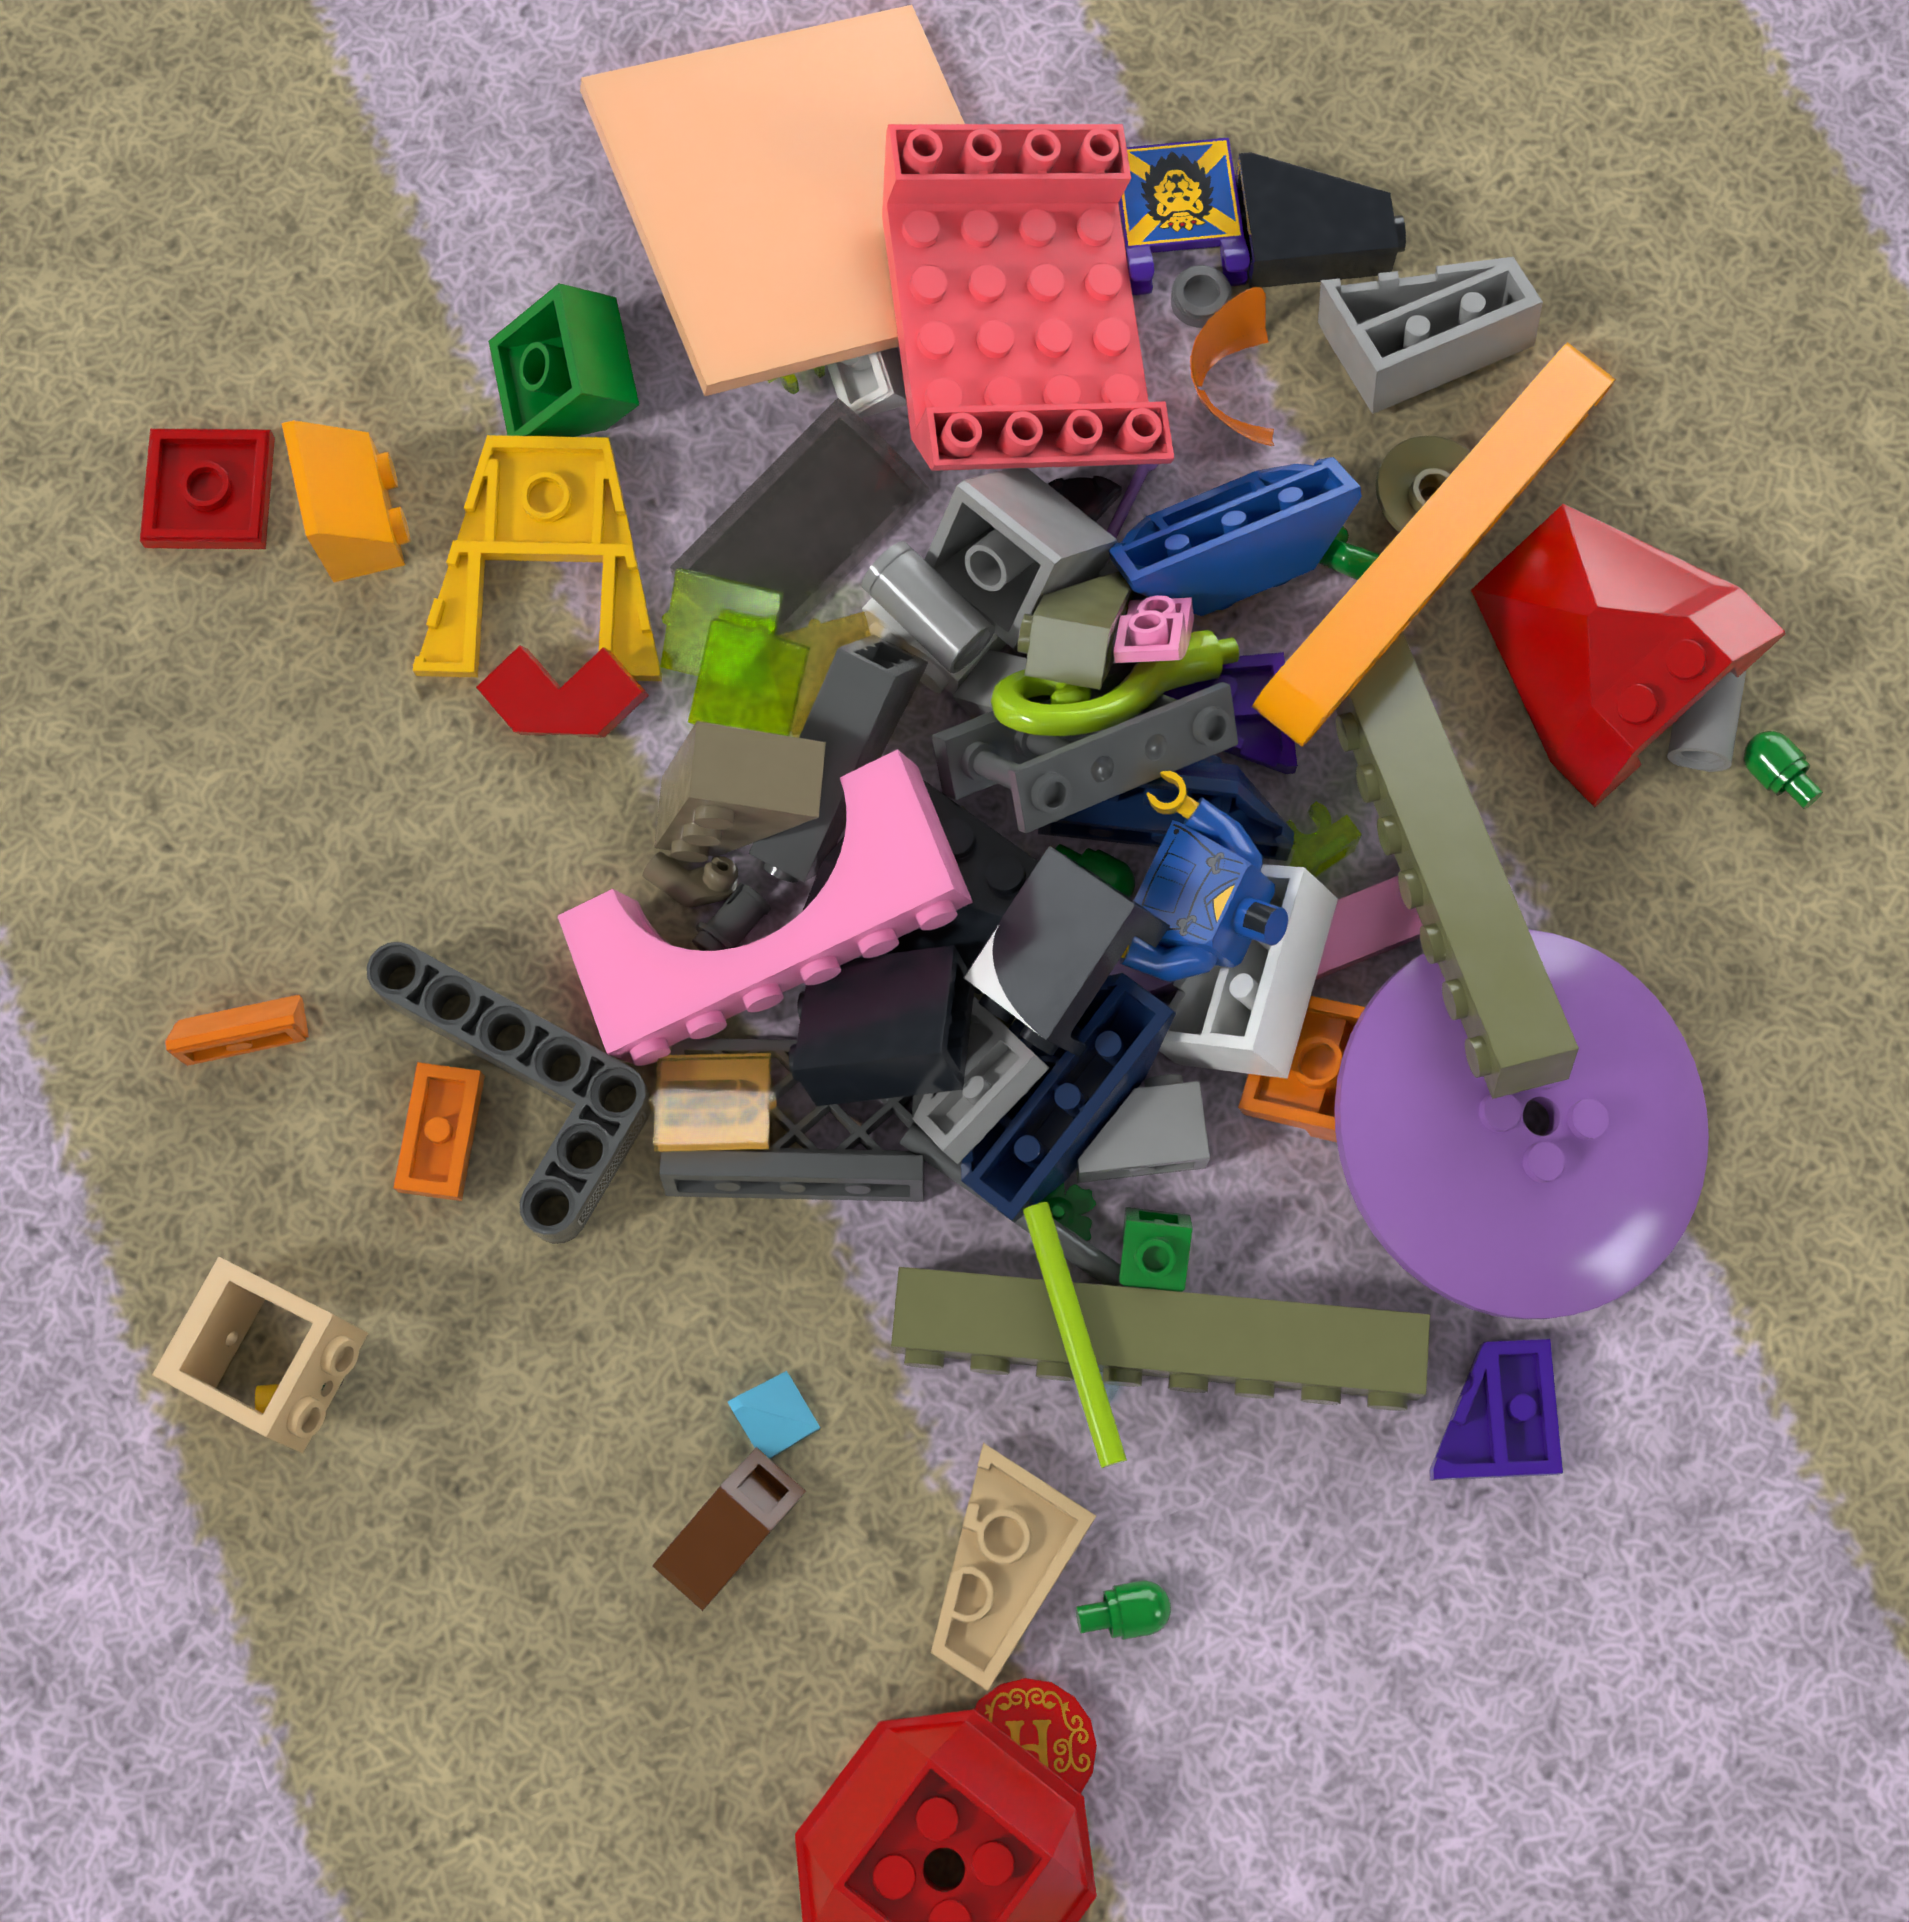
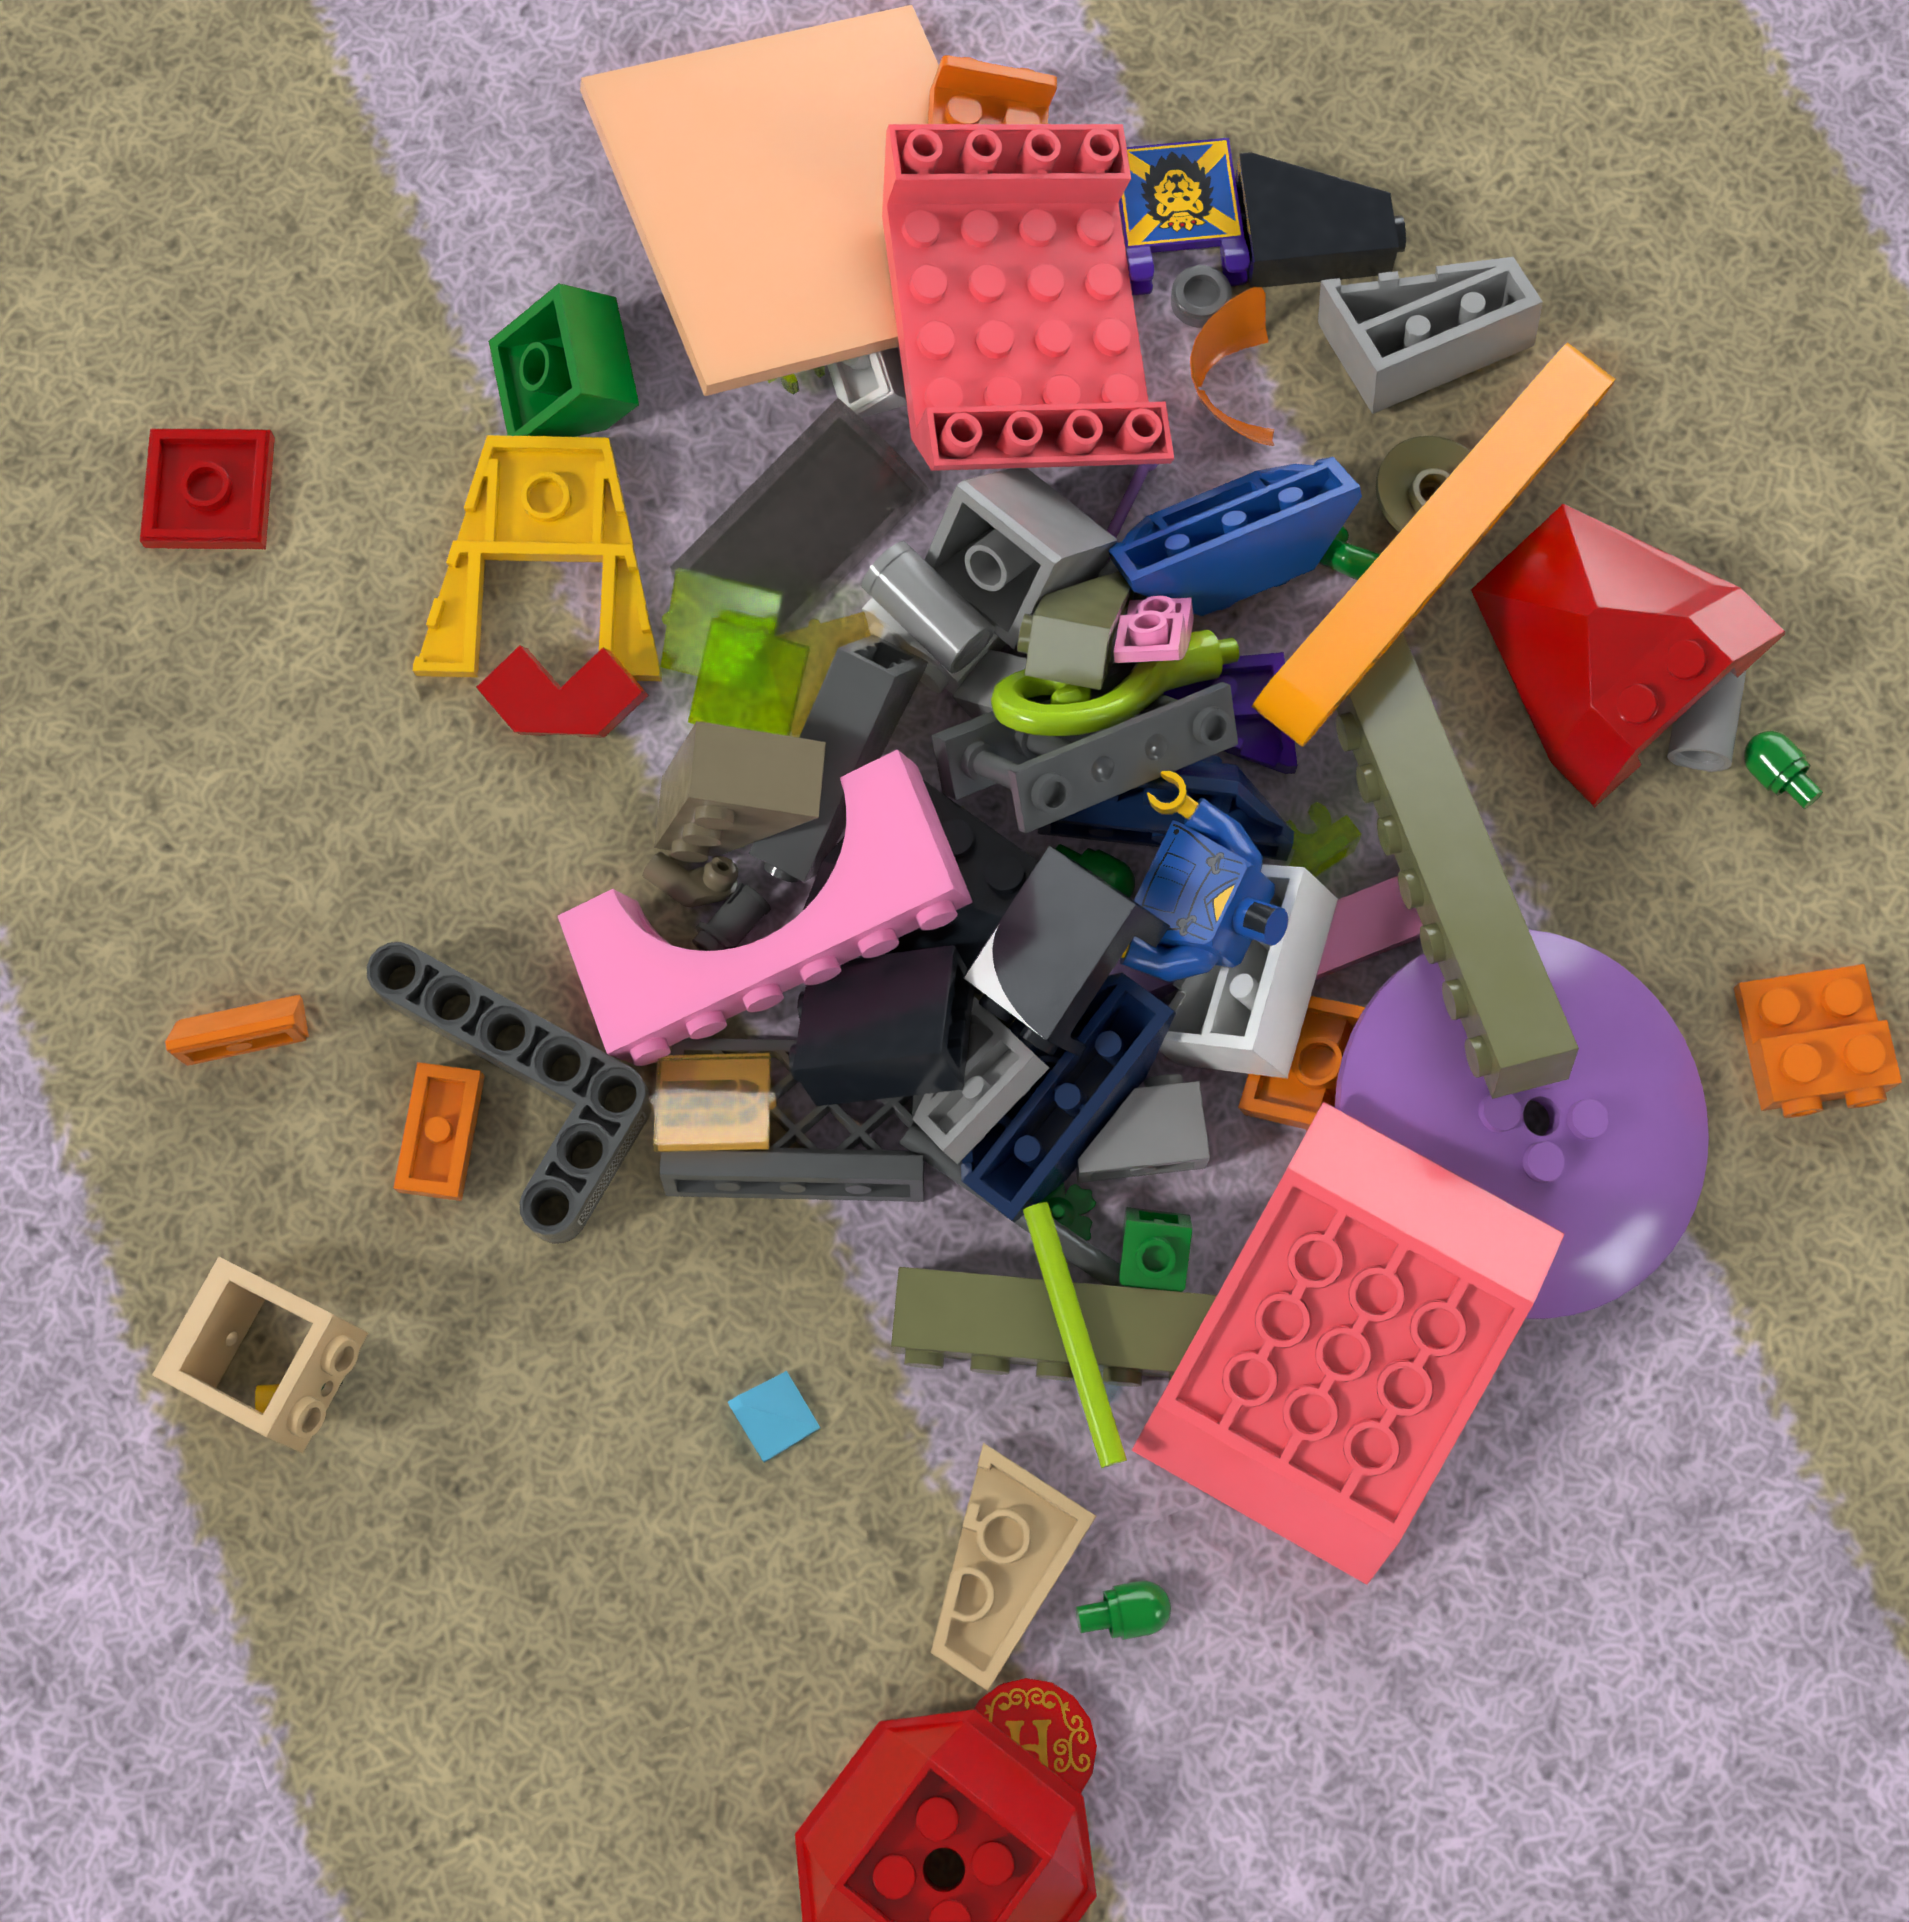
(346, 499): light orange slope -> none
(728, 1528): reddish brown slope -> none
(989, 93): none -> orange bracket
(1089, 495): black tile -> none
(1349, 1343): none -> coral slope
(1503, 1416): dark purple wing -> none
(1816, 1041): none -> orange plate

